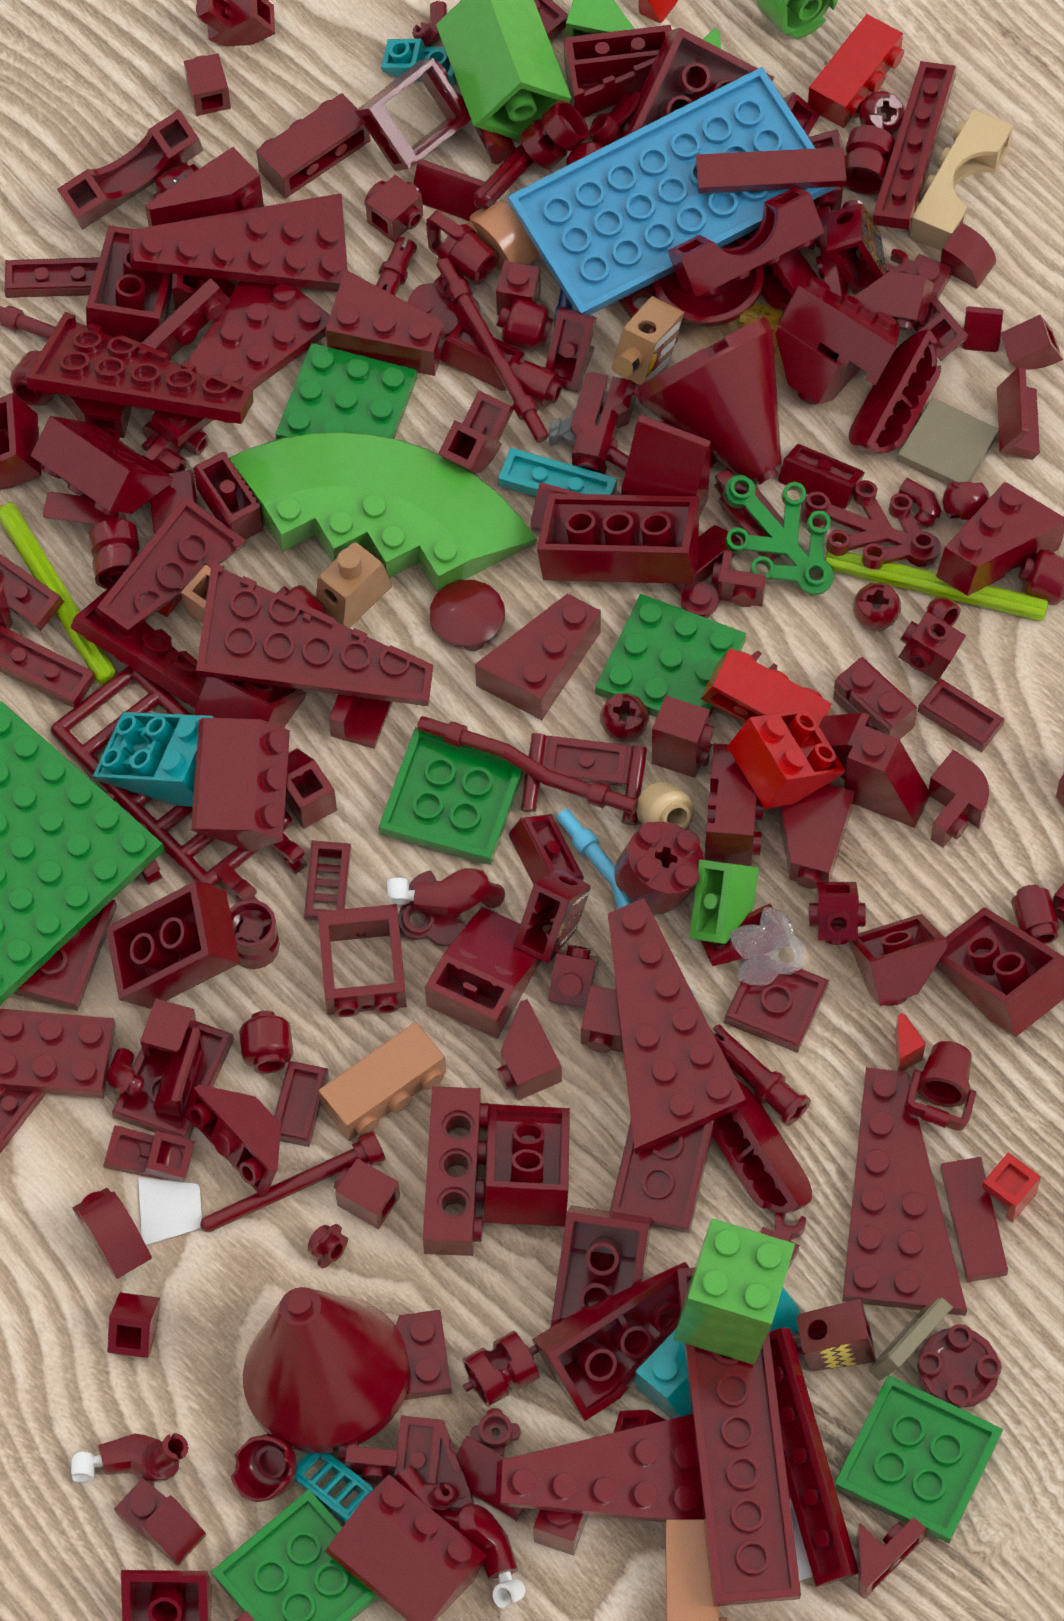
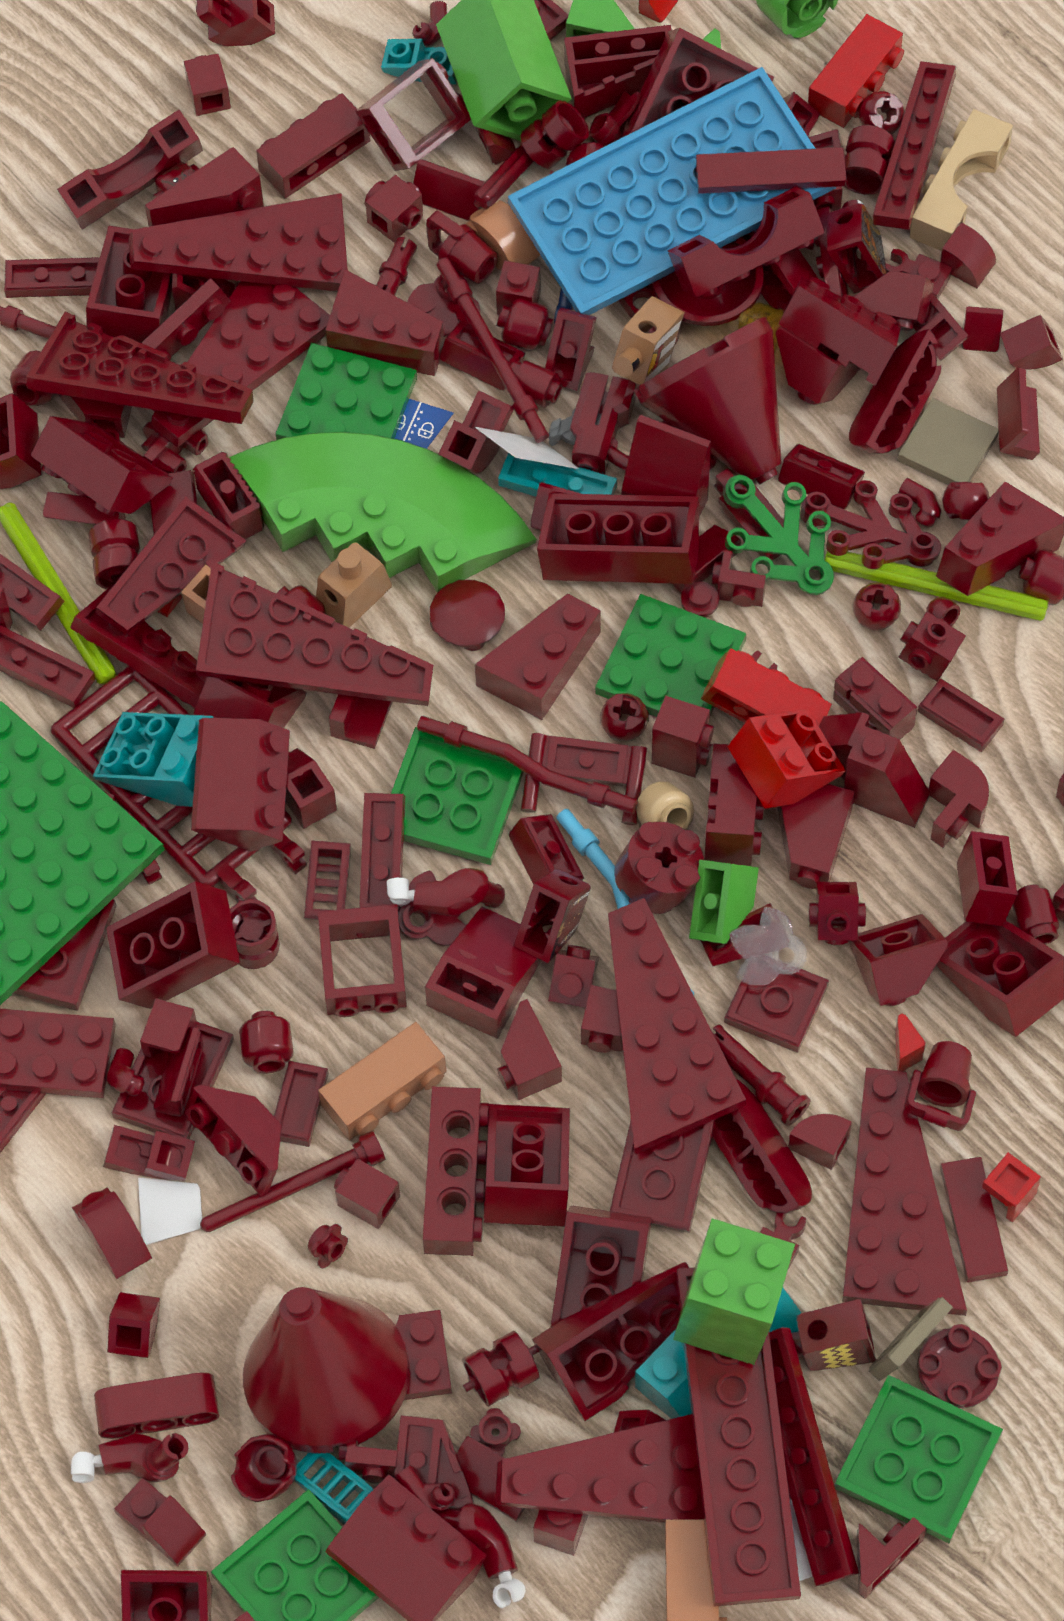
(156, 1405): none -> dark red beam
(381, 846): none -> dark red plate
(421, 423): none -> blue sticker
(526, 448): none -> white sticker
(821, 1138): none -> dark red brick
(986, 878): none -> dark red brick

